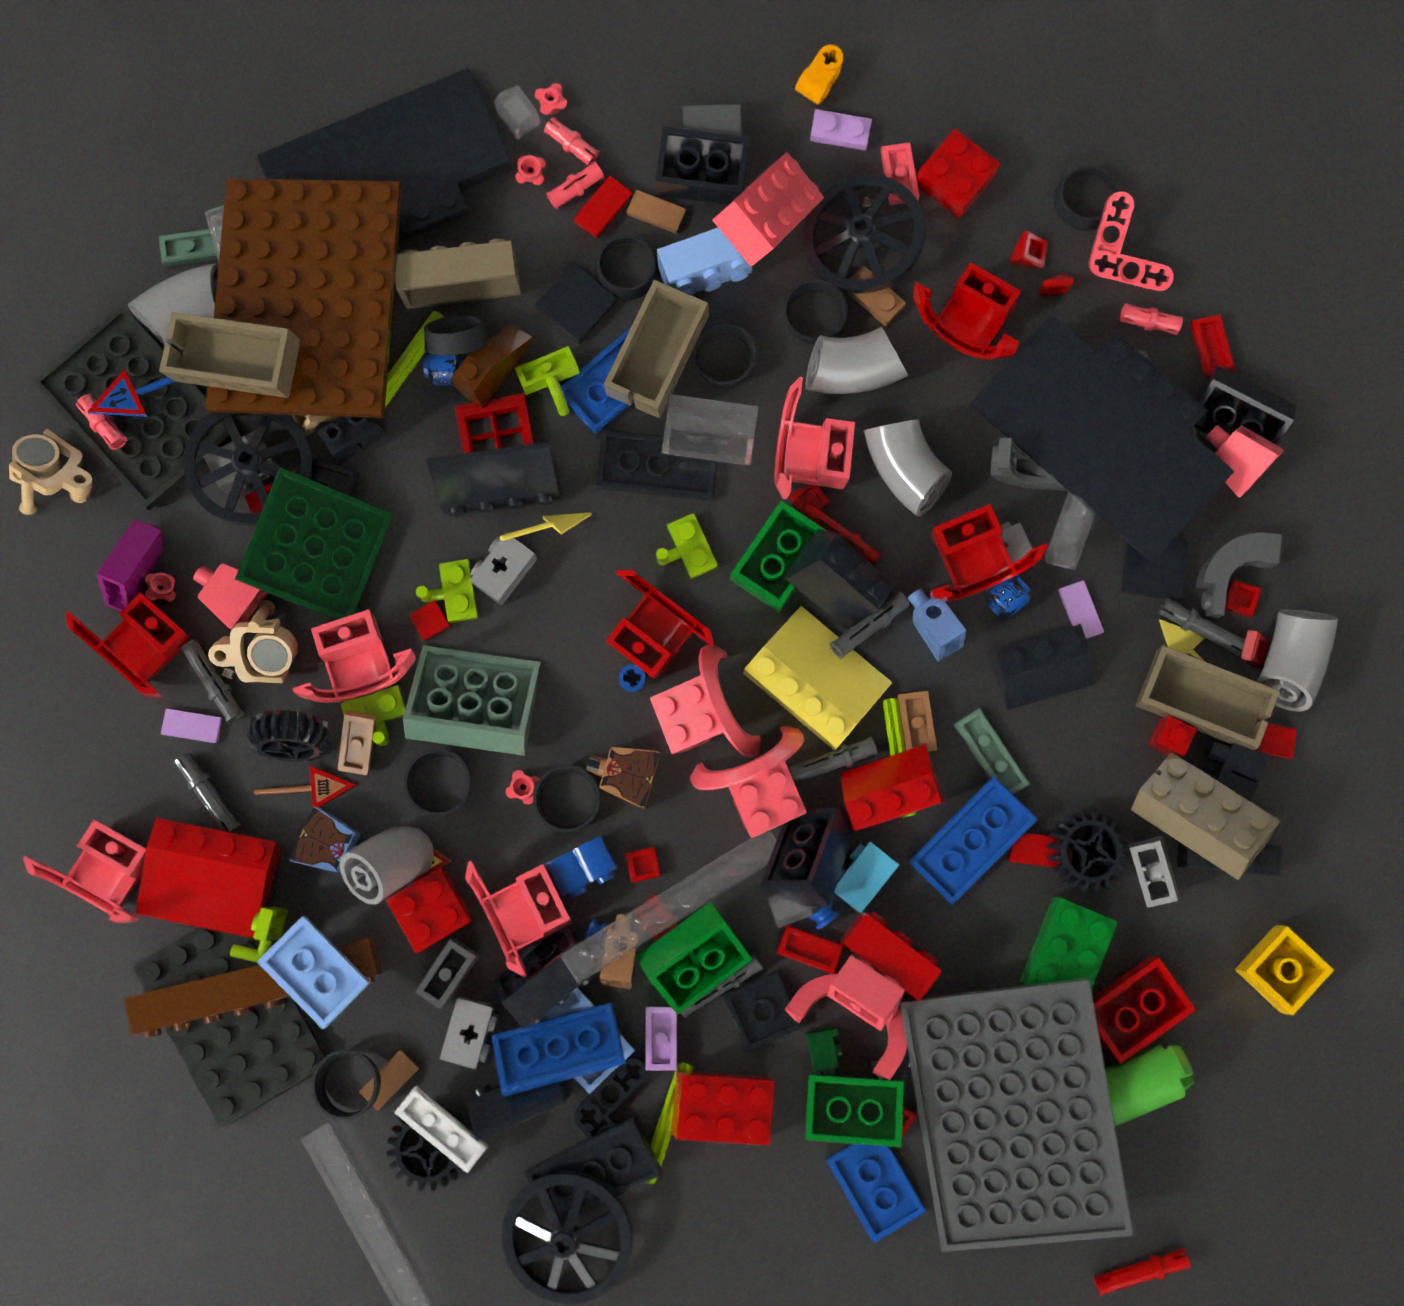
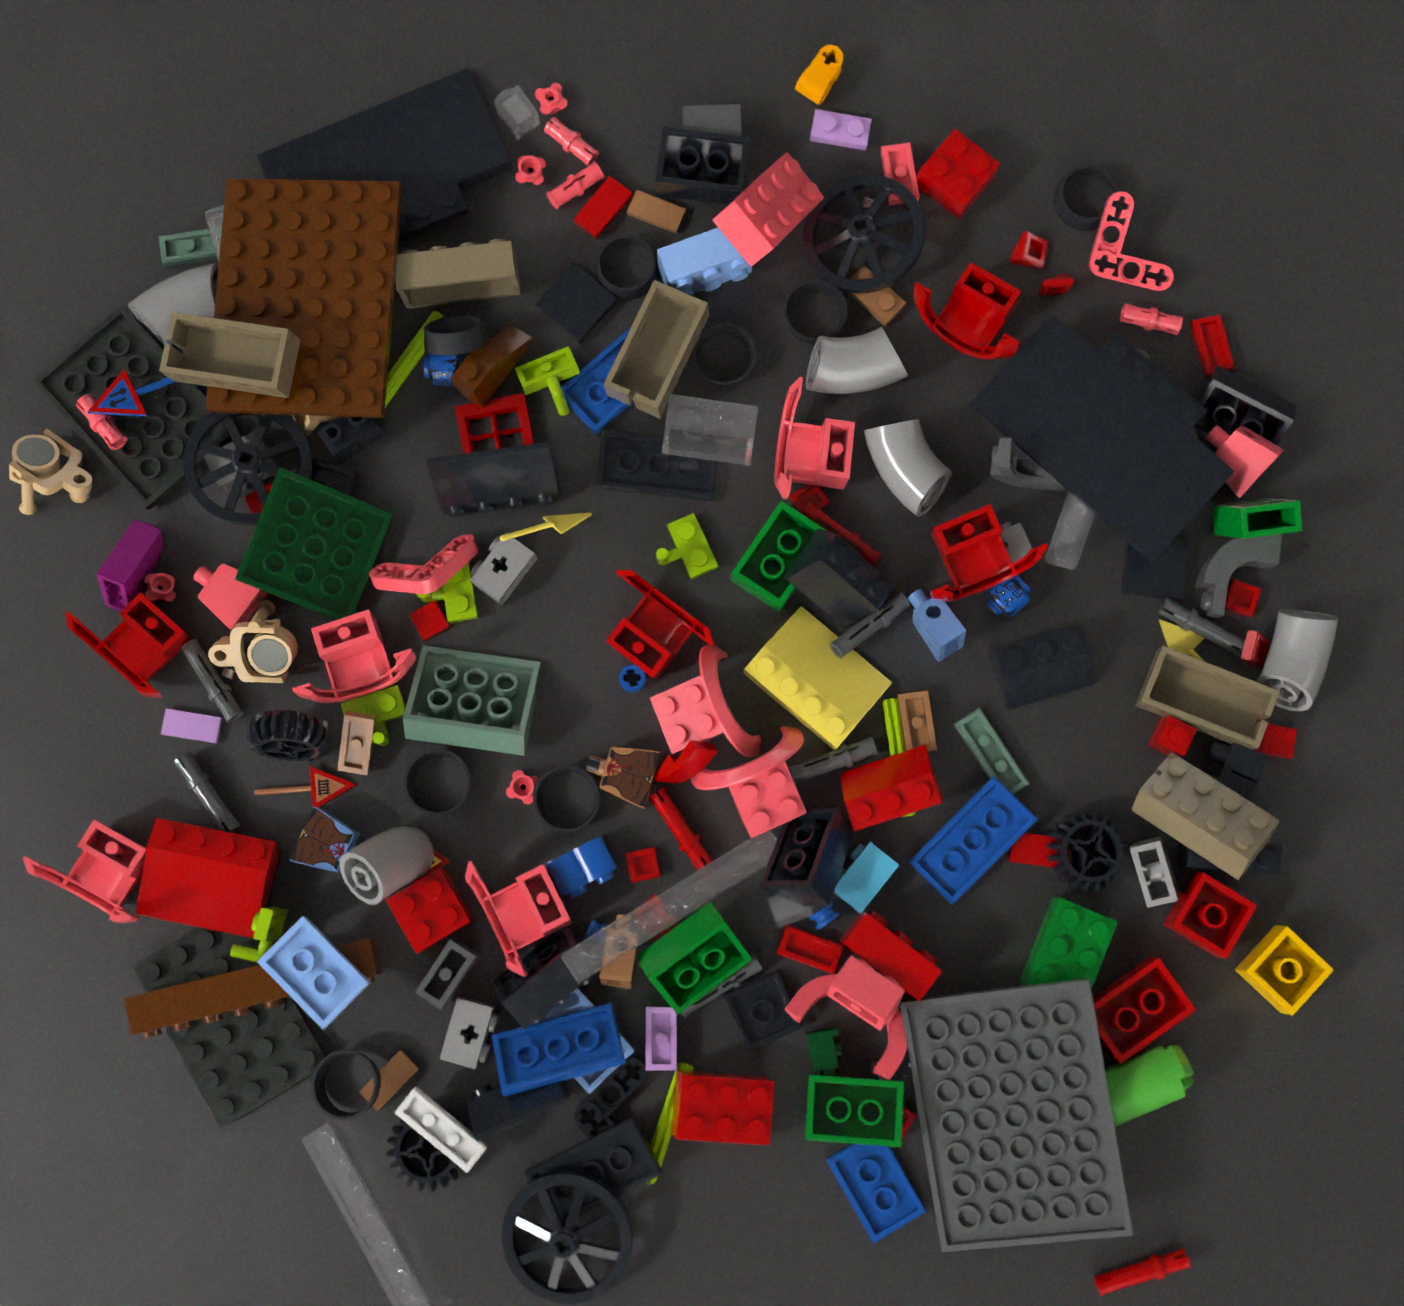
(432, 575): none -> coral beam
(681, 830): none -> red pin
(689, 763): none -> red slope
(1081, 608): lavender piece -> none
(1210, 915): none -> red brick
(1257, 518): none -> green brick

